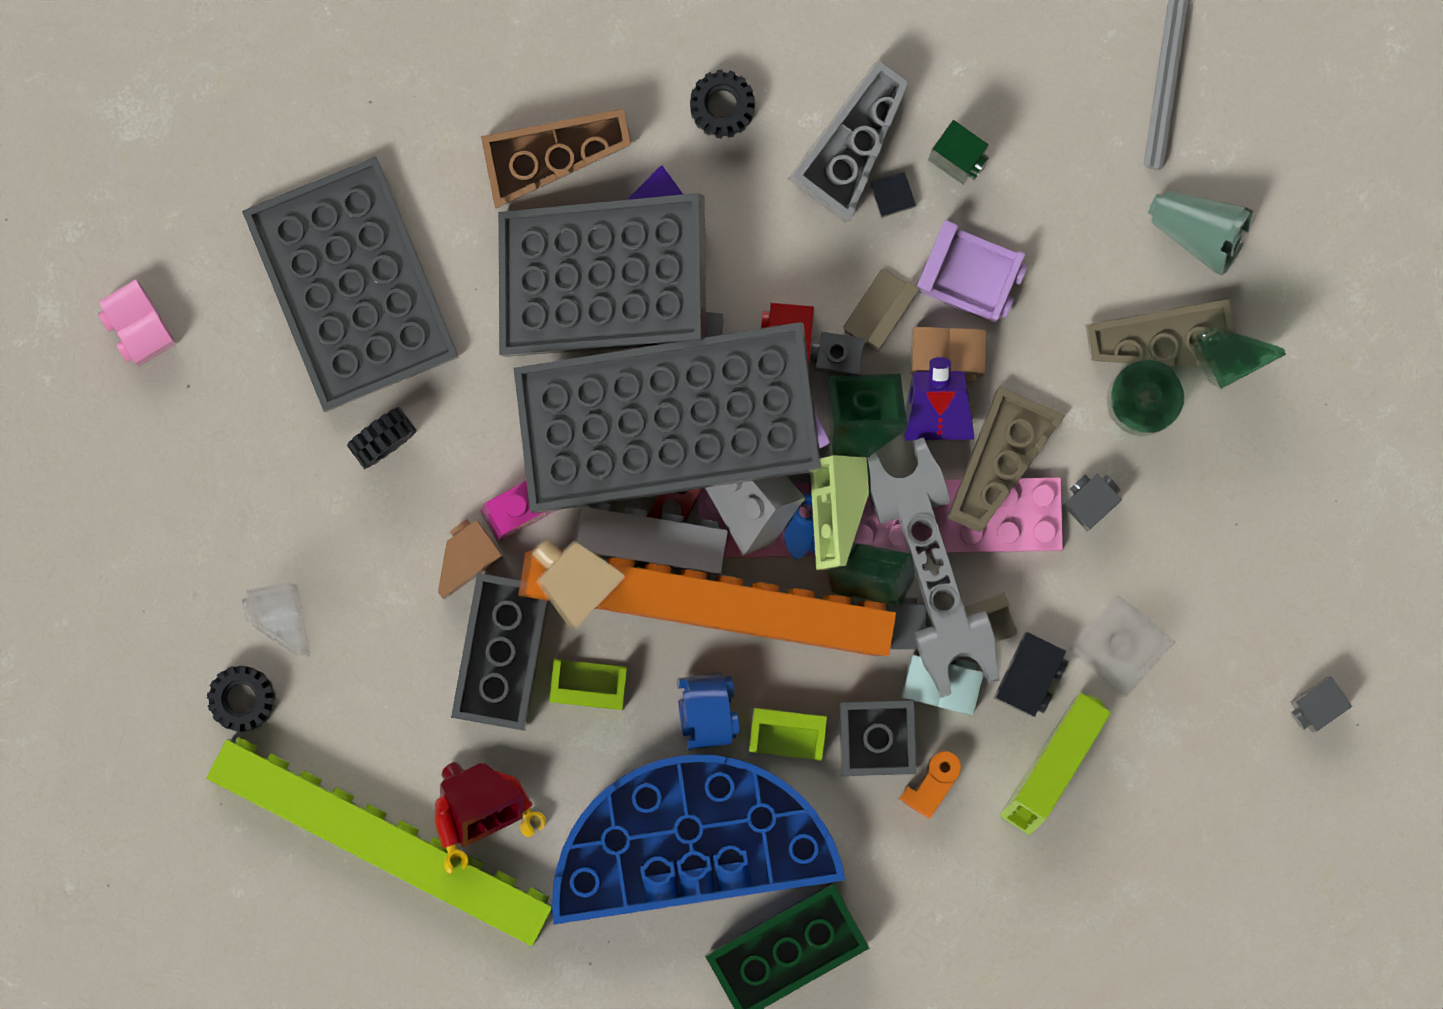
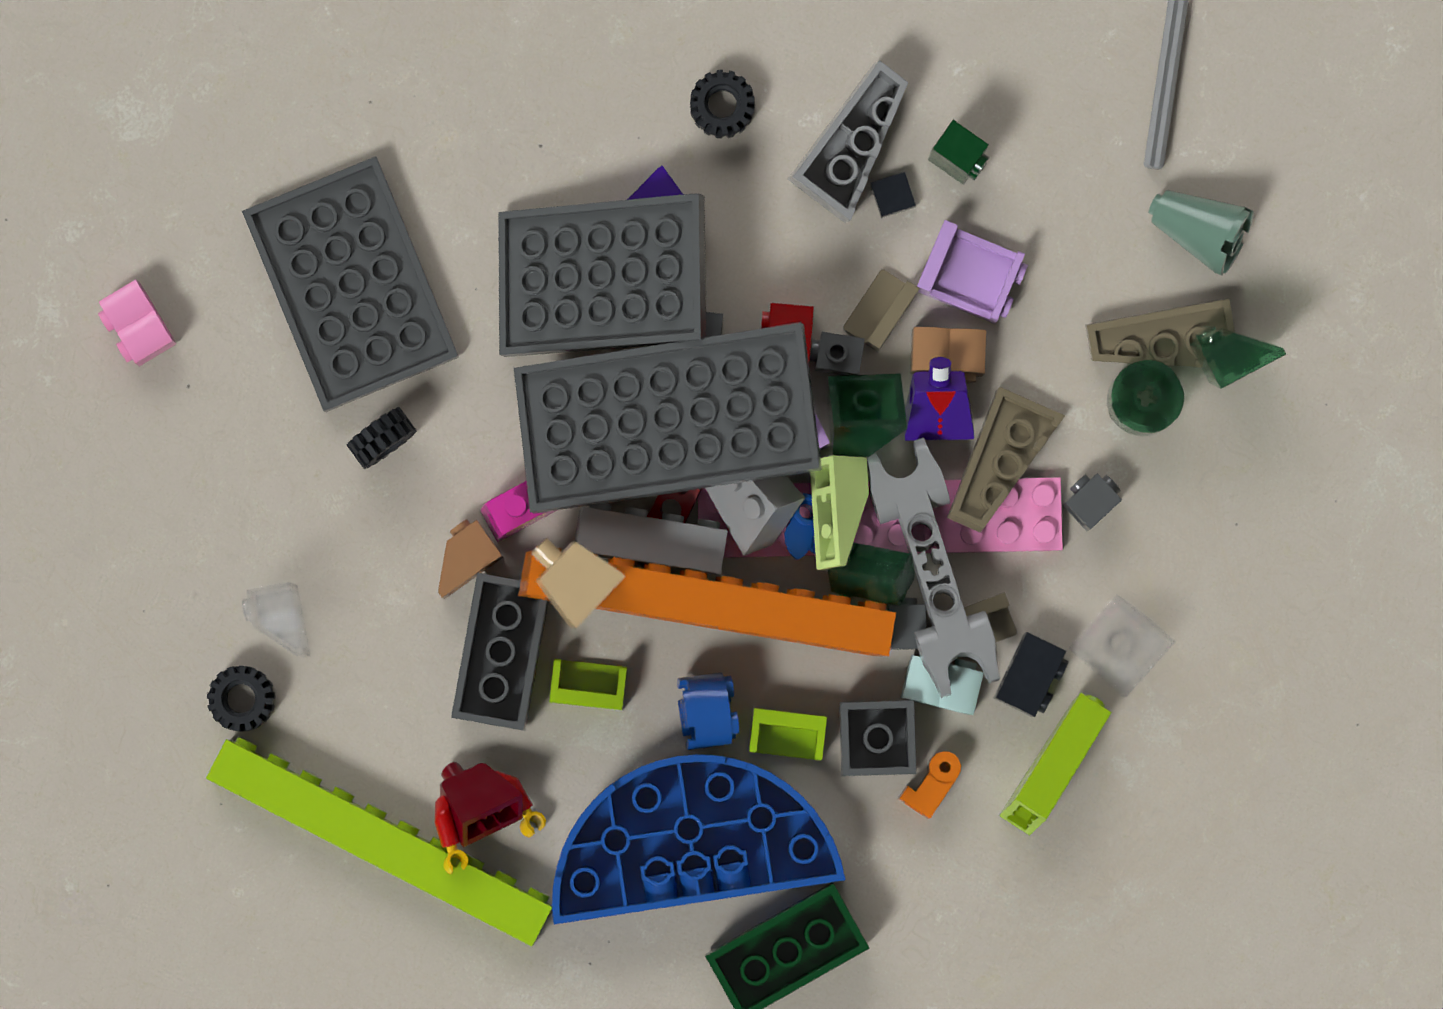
(544, 153): medium nougat wedge -> none
(1319, 705): dark grey brick -> none

